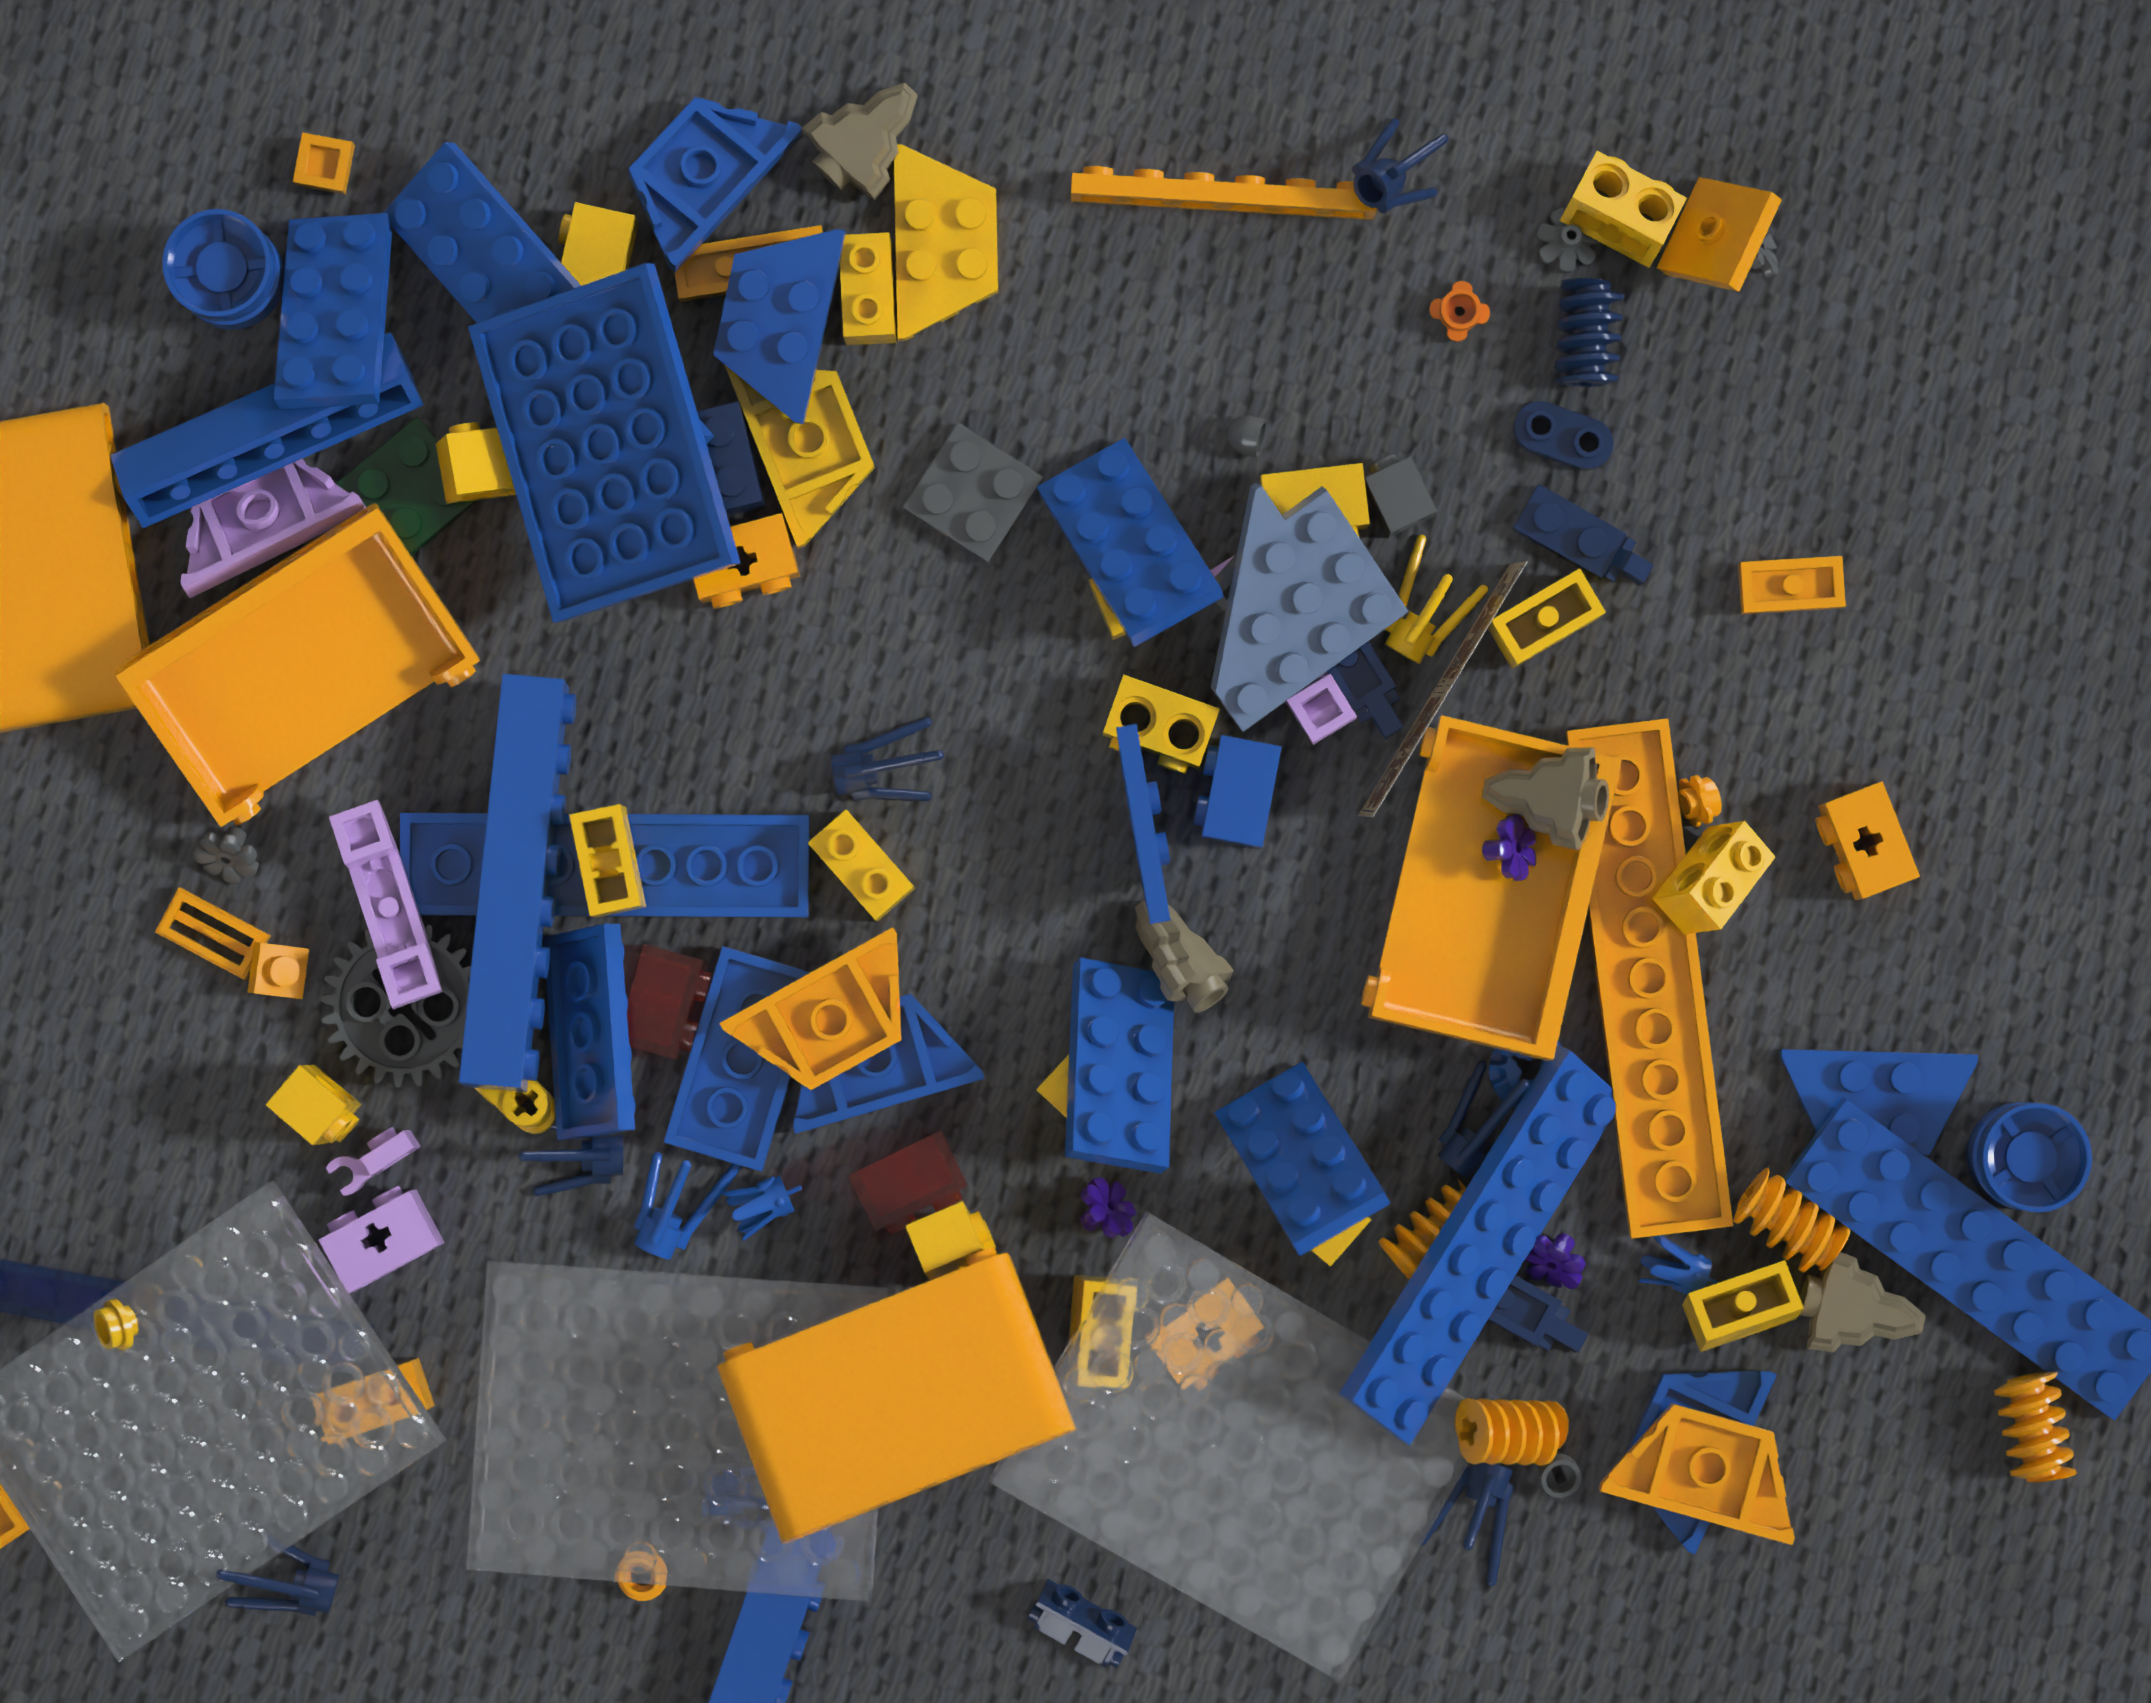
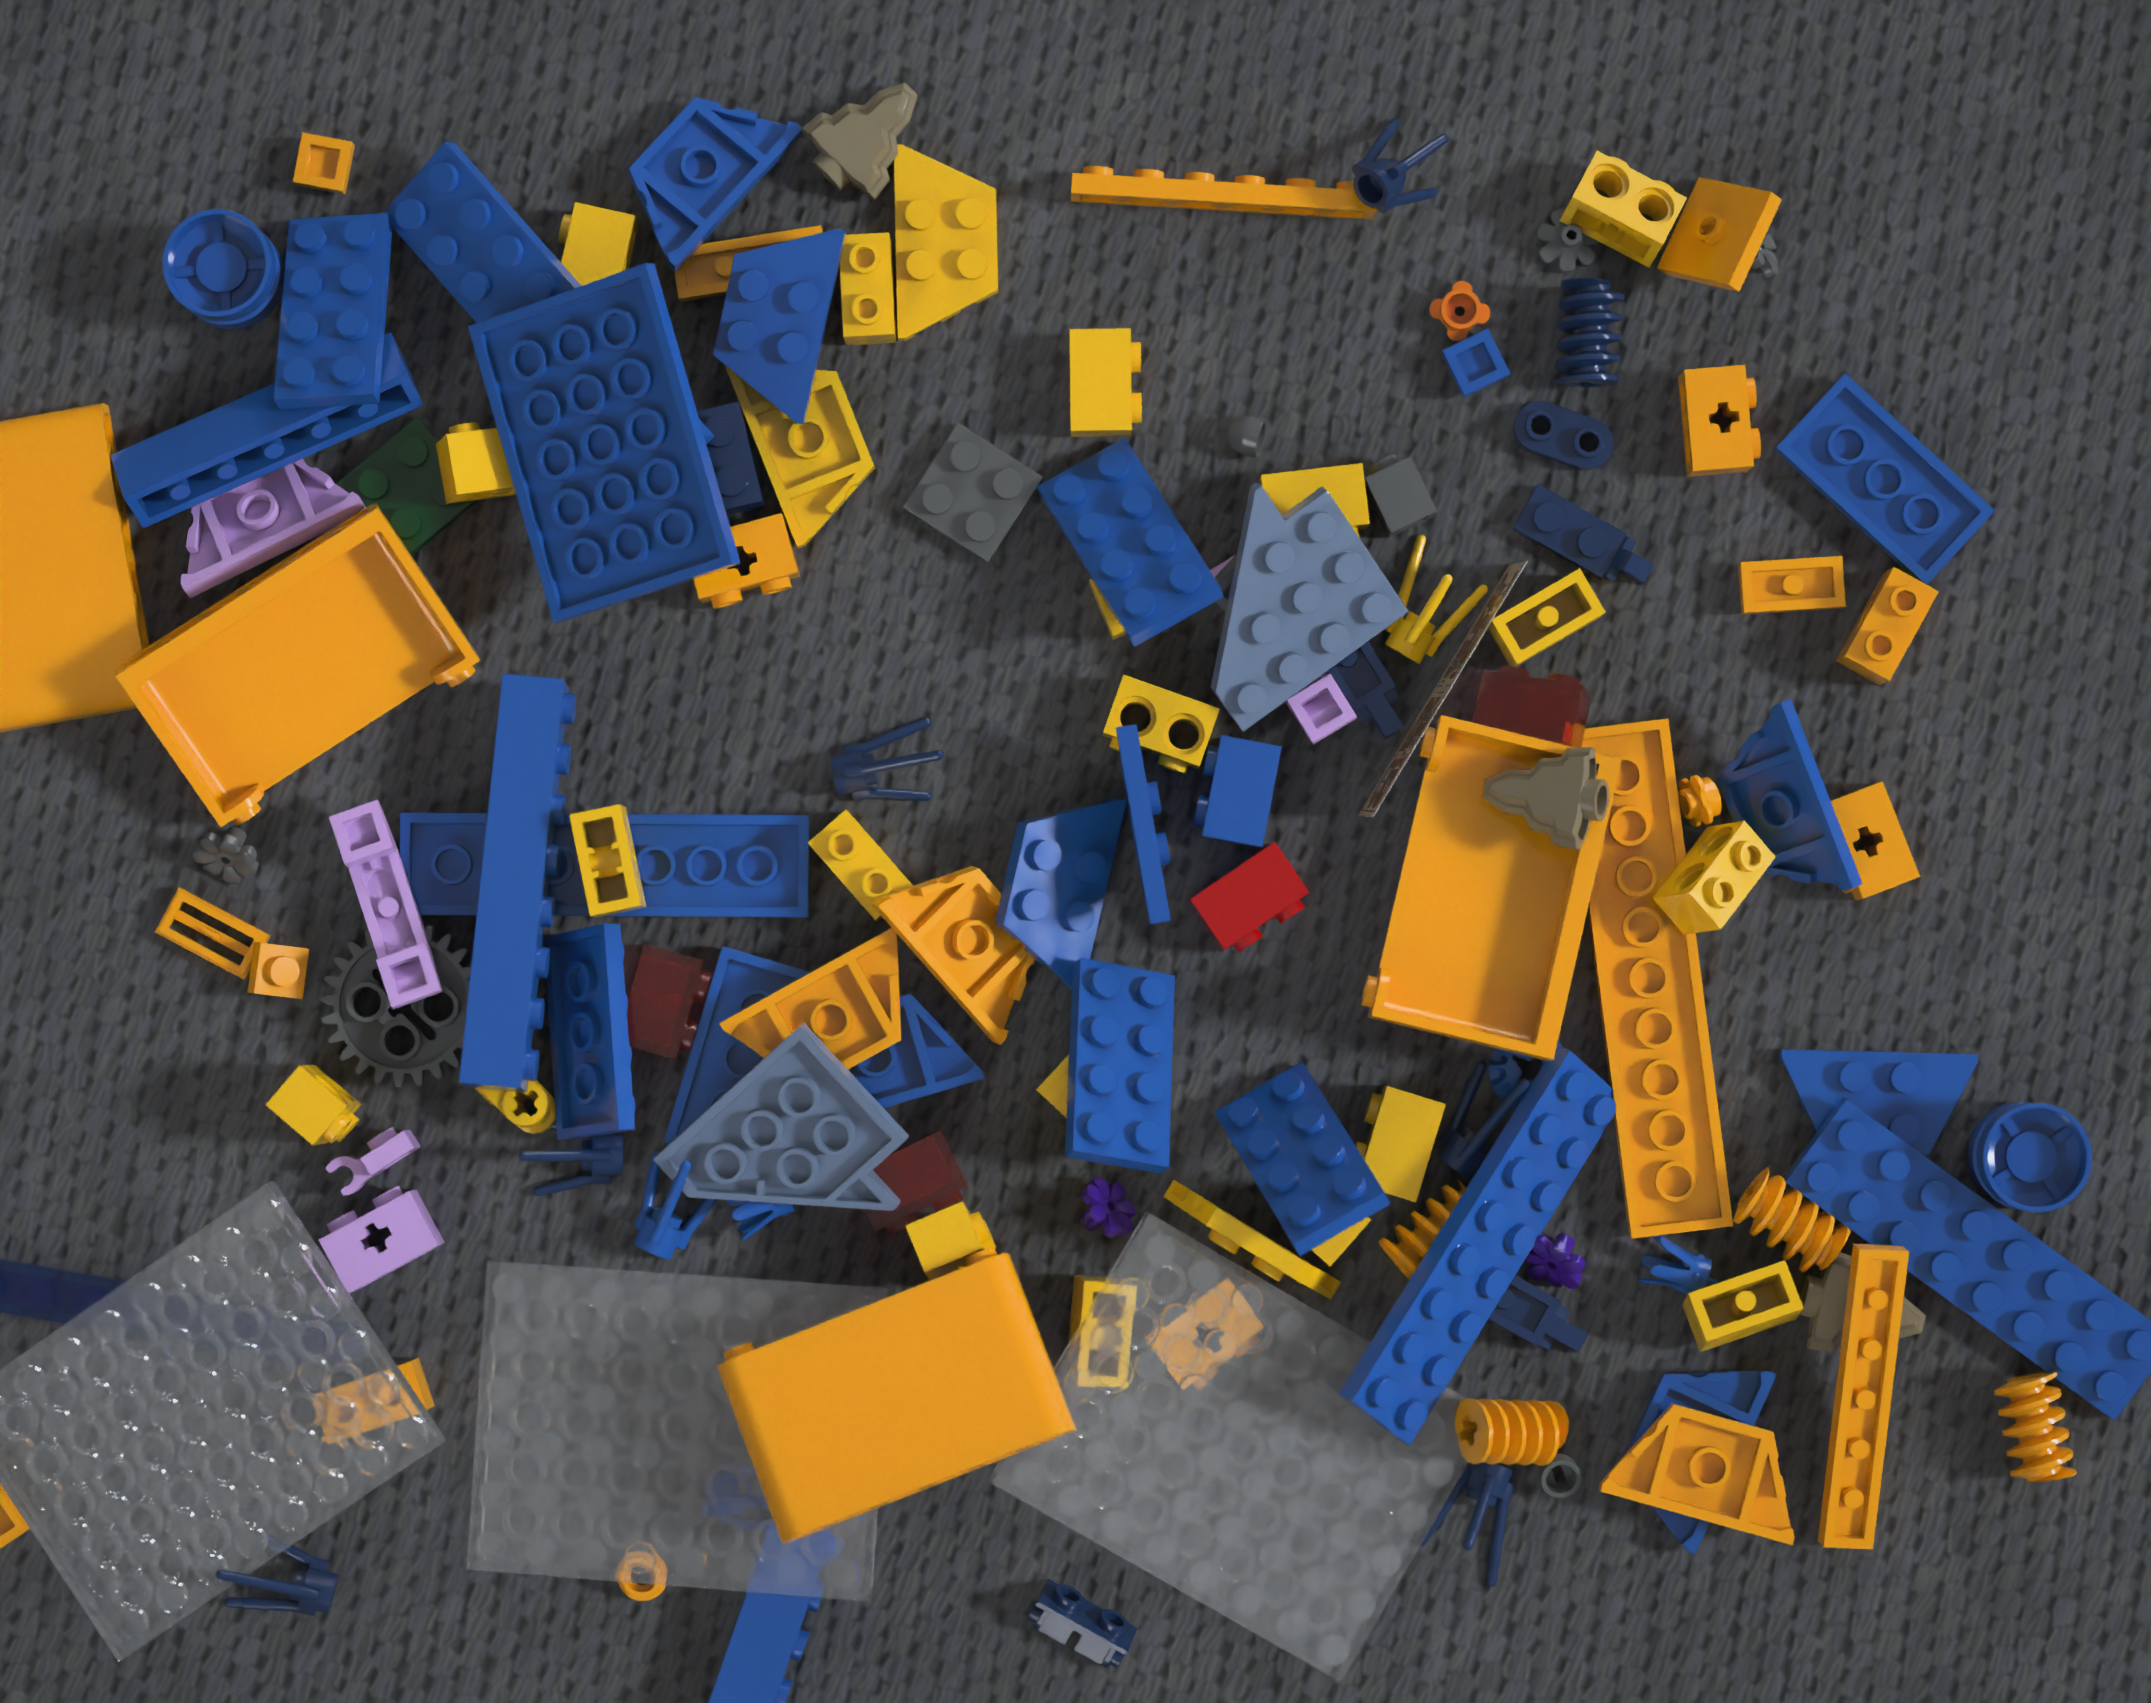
(115, 1325): yellow plate -> none
(790, 1135): none -> sand blue wing
(956, 937): none -> light orange wing
(1060, 883): none -> blue wing
(1101, 382): none -> yellow brick
(1183, 961): dark tan rock -> none
(1232, 1233): none -> yellow wing
(1250, 897): none -> red brick
(1400, 1139): none -> yellow brick
(1475, 363): none -> blue plate
(1512, 848): dark purple plant -> none
(1533, 706): none -> clear red brick
(1701, 395): none -> light orange brick
(1786, 803): none -> blue wing
(1863, 1396): none -> light orange plate
(1884, 480): none -> blue plate
(1887, 626): none -> light orange brick

